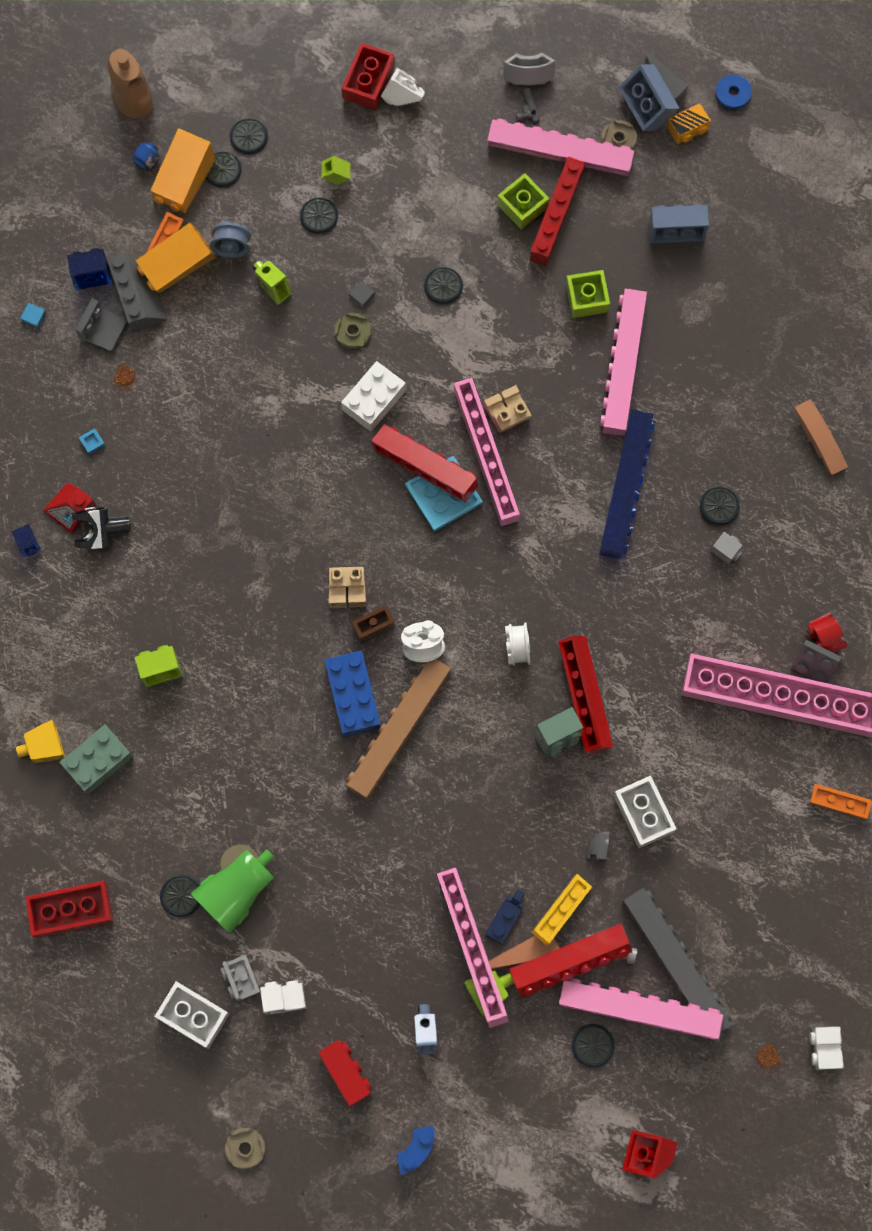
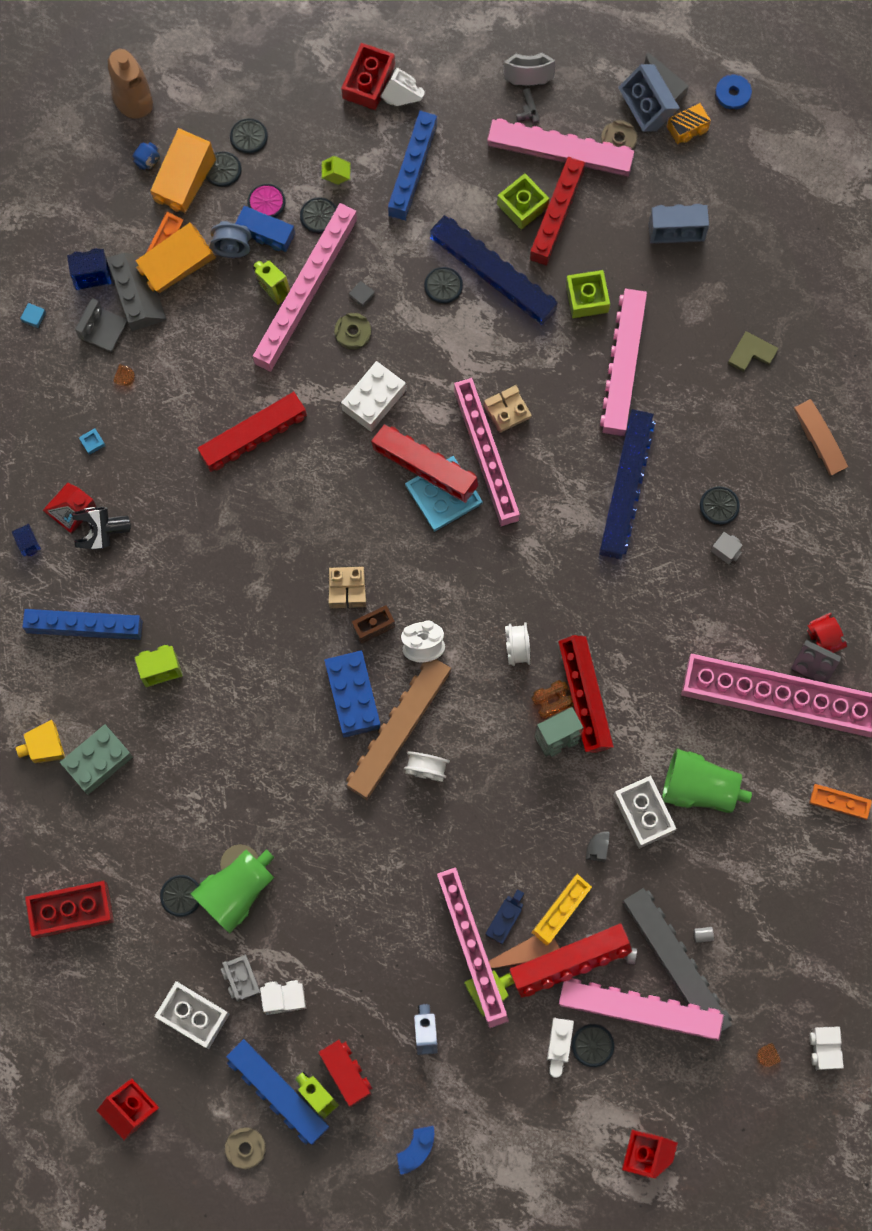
(82, 624): none -> blue brick
(127, 1109): none -> red slope
(252, 431): none -> red brick
(266, 229): none -> blue brick
(267, 199): none -> dark pink wheel
(278, 1092): none -> blue brick
(305, 287): none -> bright pink brick
(320, 1099): none -> lime torso
(412, 165): none -> blue brick
(425, 766): none -> white wheel
(493, 270): none -> clear blue brick
(542, 696): none -> clear orange brick
(559, 1045): none -> white brick
(699, 783): none -> bright green torso
(703, 934): none -> light grey hinge
(750, 347): none -> olive tile

